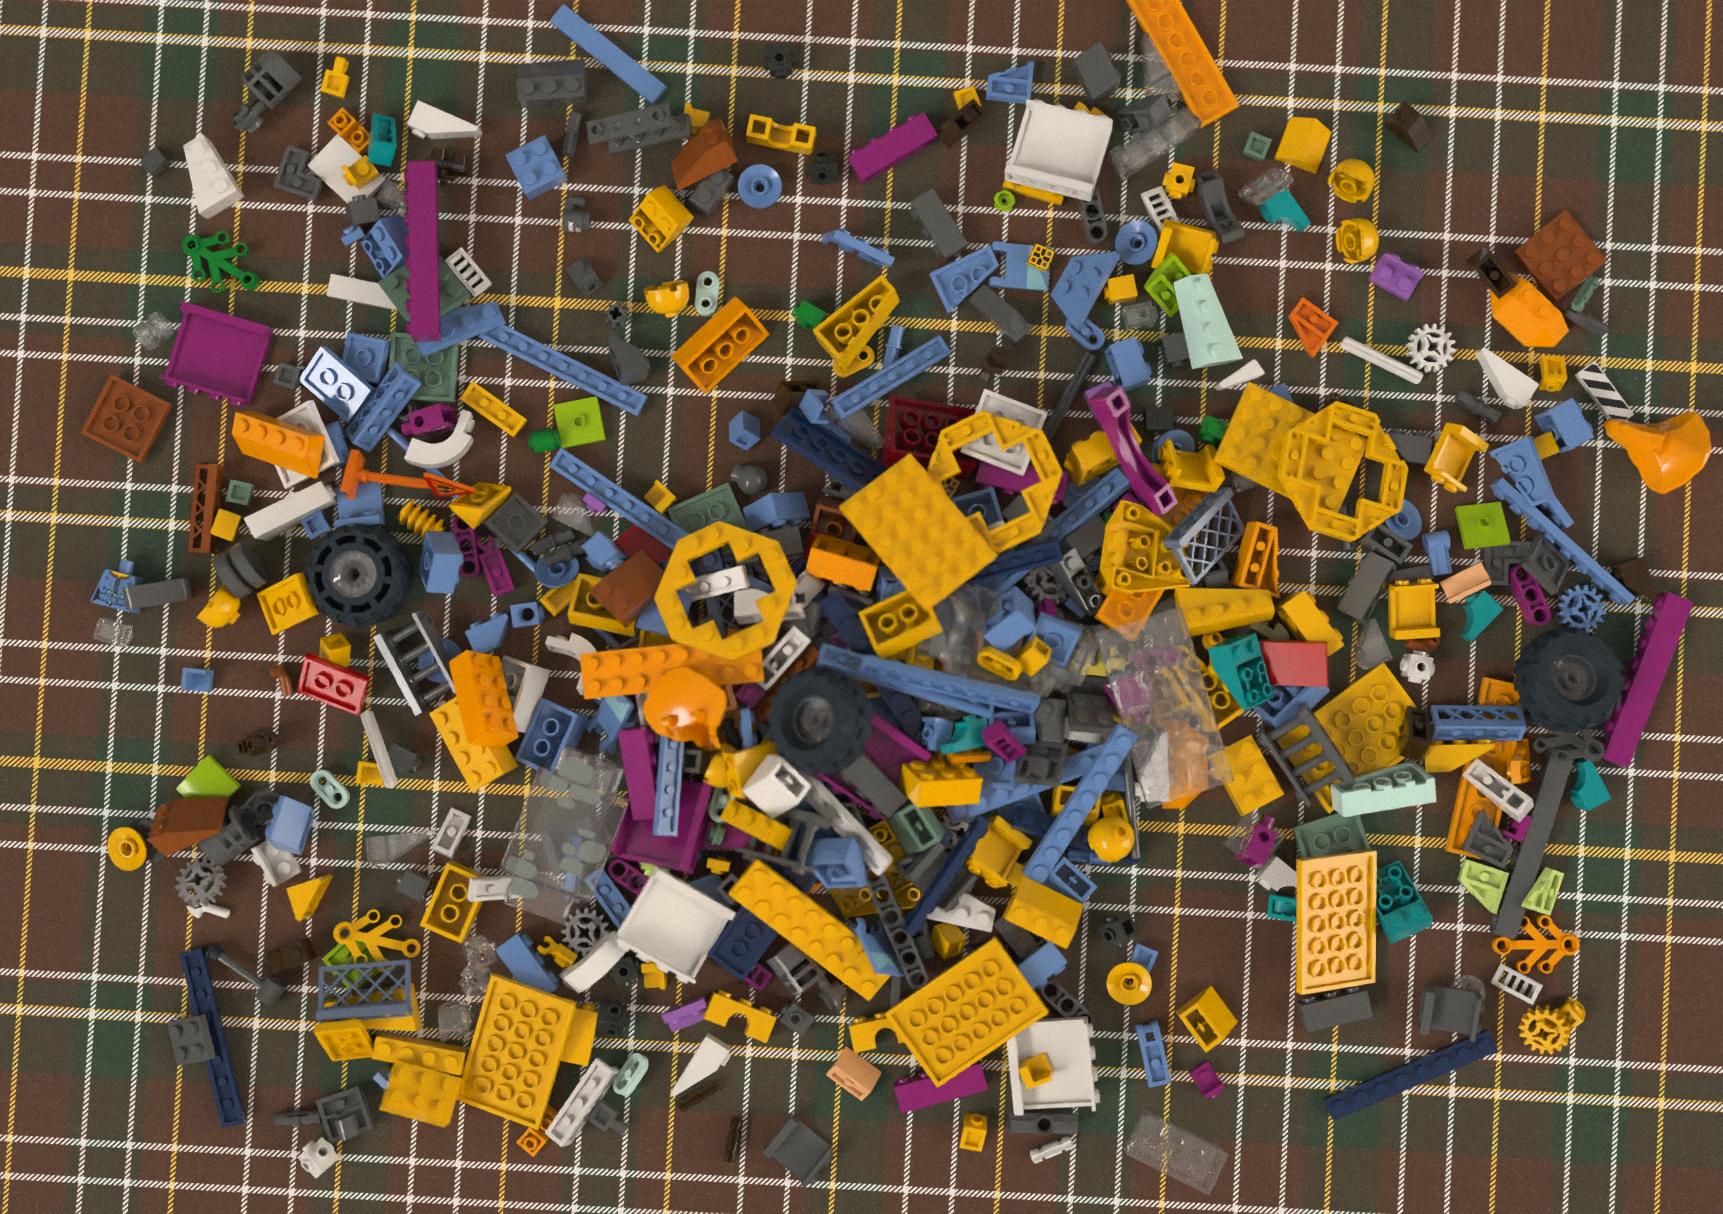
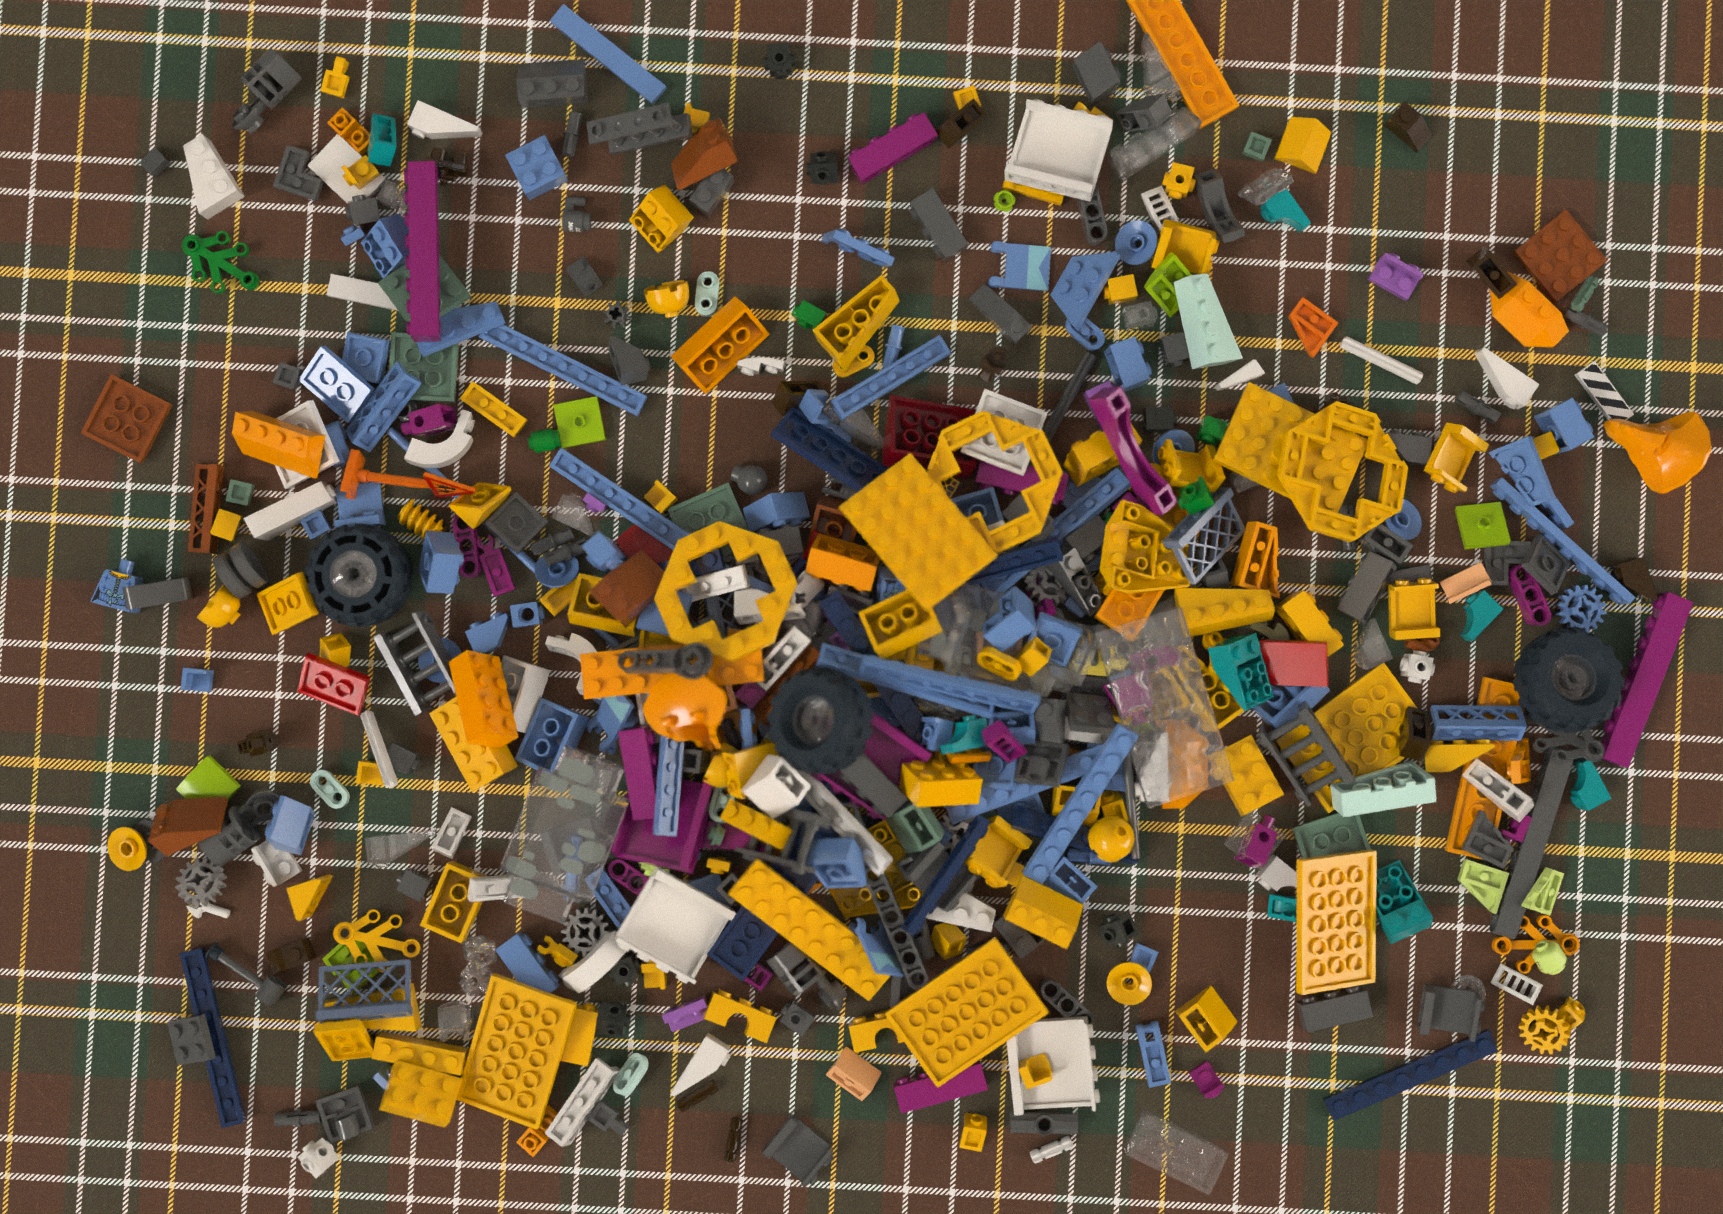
(113, 632): clear brick -> none
(154, 330): clear wheel -> none
(218, 355): magenta panel -> none
(284, 679): dark orange arm -> none
(457, 256): white slope -> none
(670, 661): none -> dark grey beam
(744, 430): medium blue panel -> none
(753, 365): none -> white slope
(759, 175): medium blue dish -> none
(793, 138): yellow arch -> none
(962, 276): medium blue wing -> none
(1011, 85): medium blue wing -> none
(1040, 257): tile -> none
(1041, 964): medium blue brick -> none
(1195, 497): none -> green brick
(1352, 180): yellow cylinder -> none
(1357, 239): yellow cylinder -> none
(1436, 353): white gear -> none
(1437, 546): medium blue piece -> none
(1549, 957): none -> yellowish green head
(1552, 372): yellow bracket -> none

